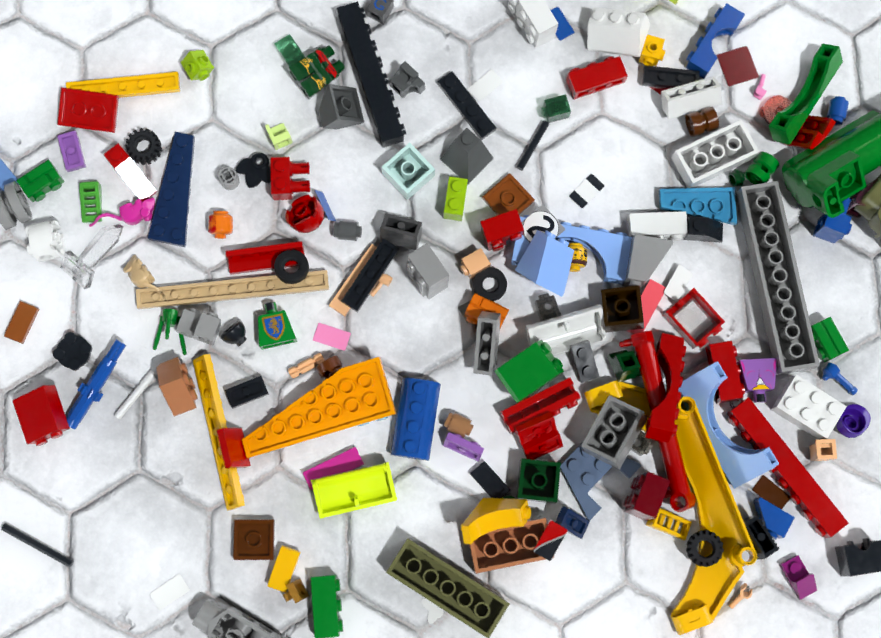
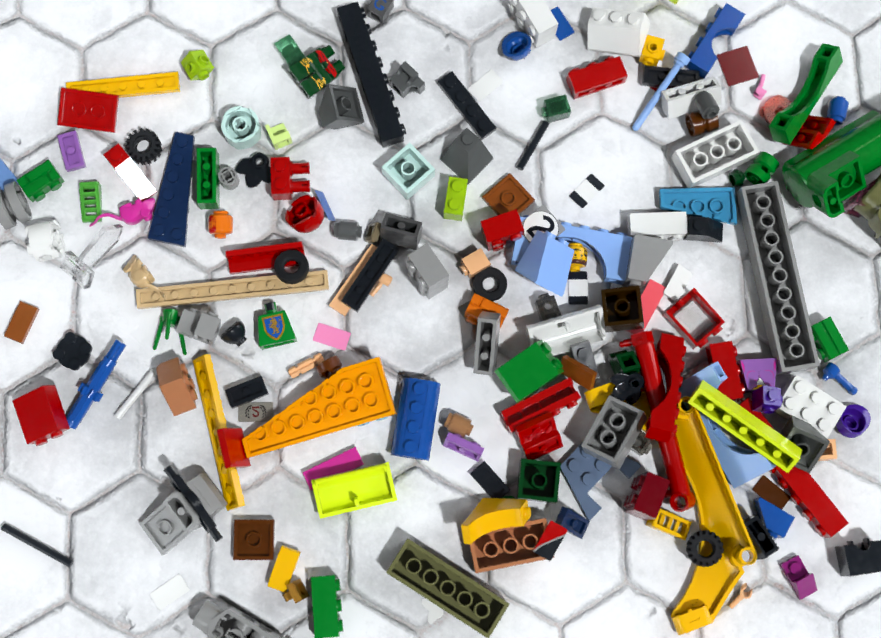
(184, 511): none -> light grey piece
(207, 178): none -> green brick
(237, 137): none -> light aqua brick
(255, 412): none -> clear smoke sticker
(373, 232): none -> dark tan tile
(516, 45): none -> blue piece
(578, 288): none -> sticker
(578, 372): none -> dark orange tile
(625, 389): none -> black plate
(680, 61): none -> light blue piece
(706, 105): none -> dark grey brick
(745, 426): none -> neon yellow brick
(766, 399): none -> dark purple brick
(808, 439): none -> dark grey slope
(834, 228): blue brick -> none

